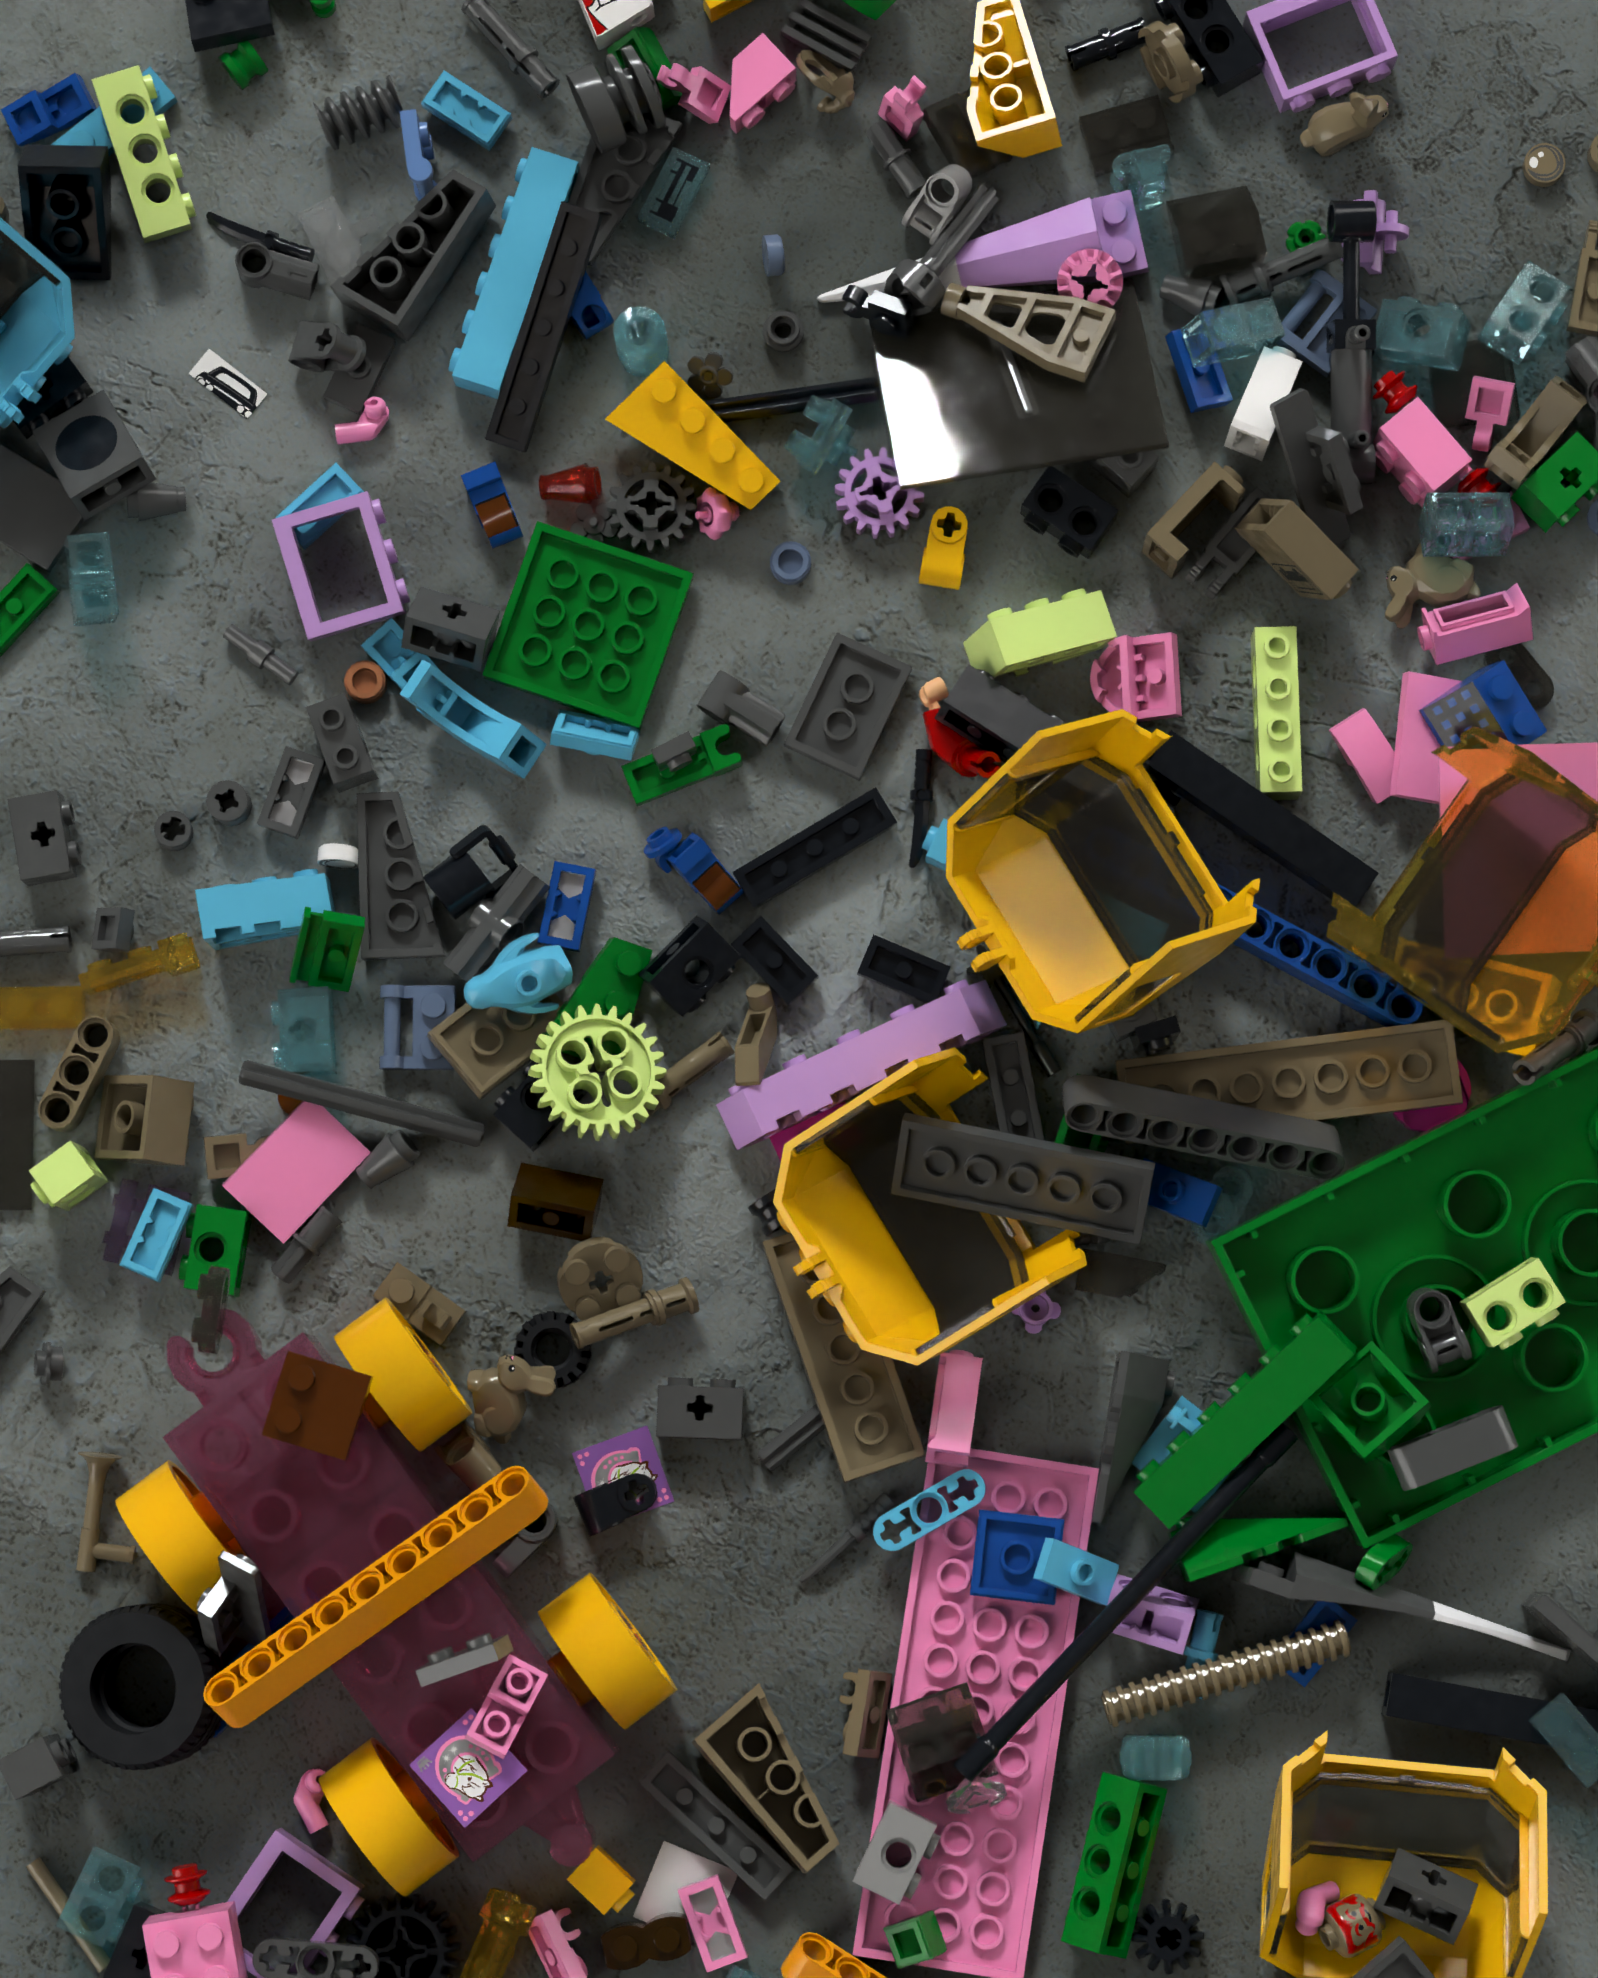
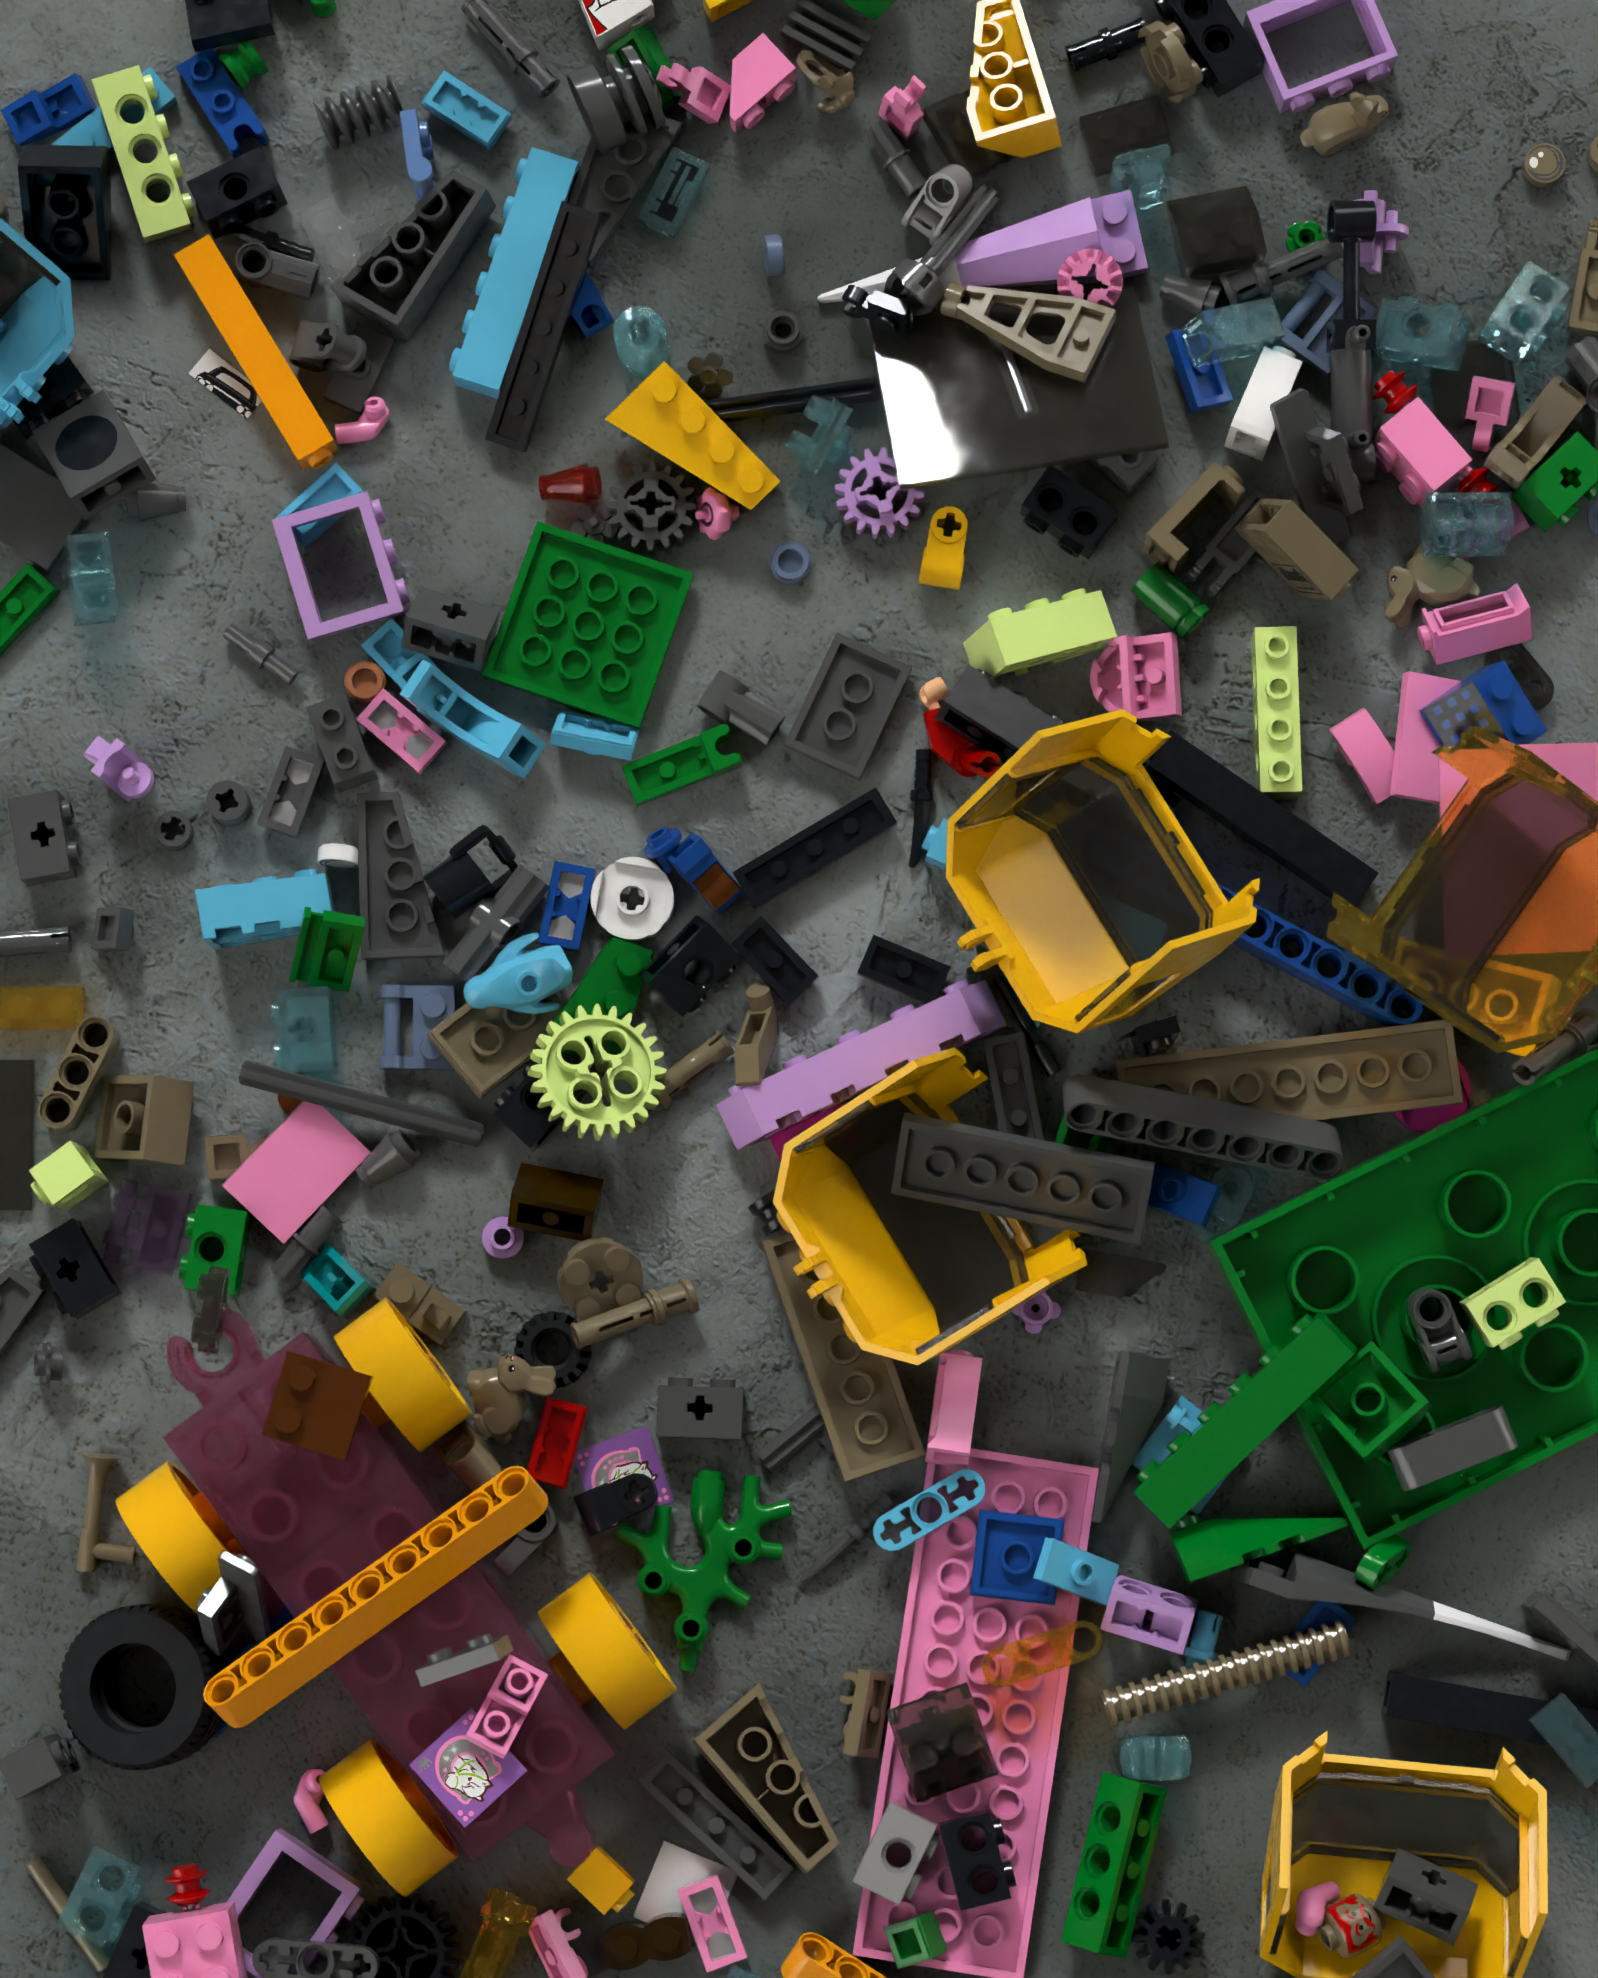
(94, 1281): none -> black brick
(120, 768): none -> lavender hips
(156, 1235): medium azure plate -> none
(175, 956): clear yellow plate -> none
(221, 101): none -> blue plate
(243, 174): none -> black brick
(256, 353): none -> light orange brick
(337, 1281): none -> teal slope
(401, 731): none -> bright pink piece
(492, 504): leg -> none
(502, 1251): none -> lavender plate
(556, 1442): none -> red plate
(618, 880): none -> white plate
(675, 753): dark grey plate -> none
(708, 1580): none -> green plant
(966, 1862): none -> black brick
(975, 1794): clear tile -> none
(987, 1747): black piece -> none
(1063, 1653): none -> clear yellow beam
(1170, 600): none -> green piece

